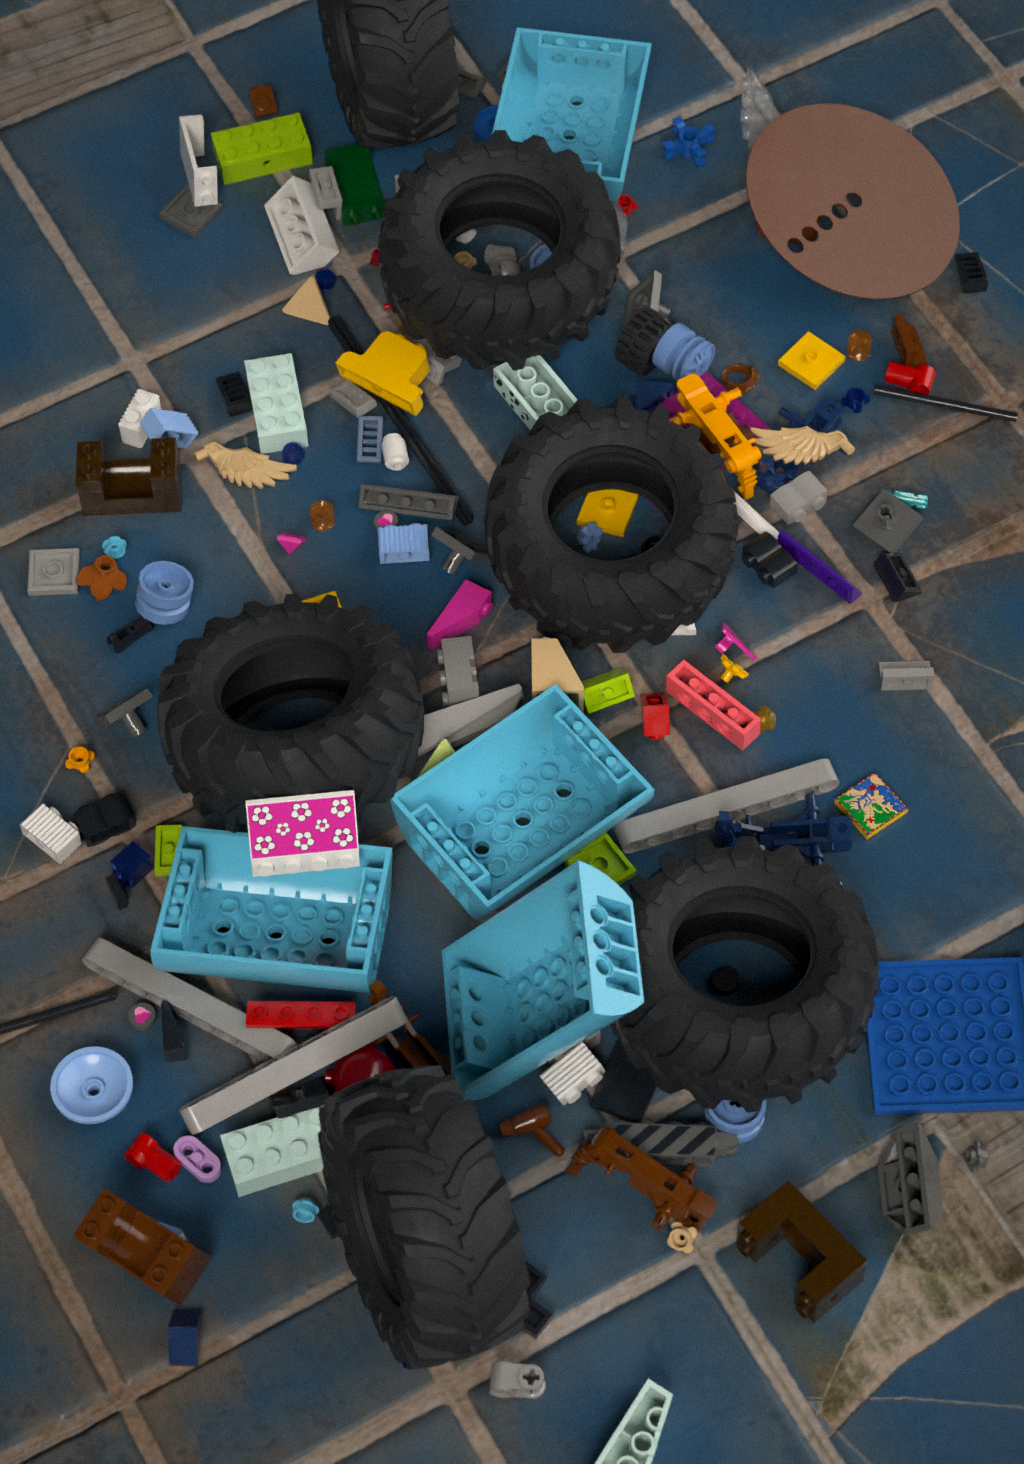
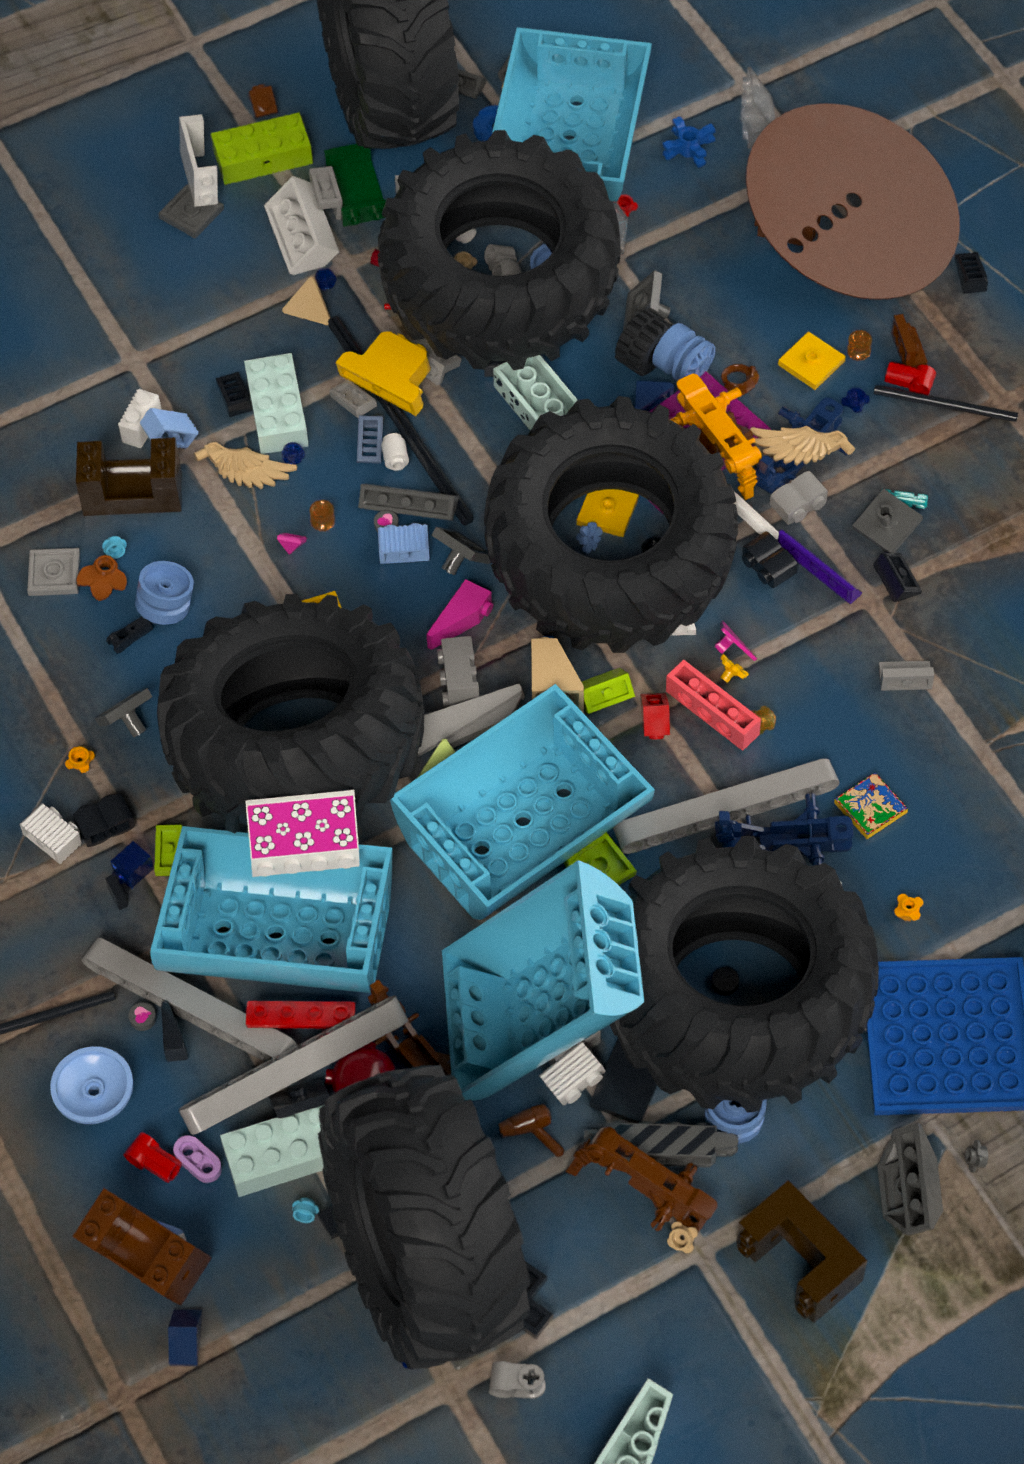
(905, 913): none -> light orange plate

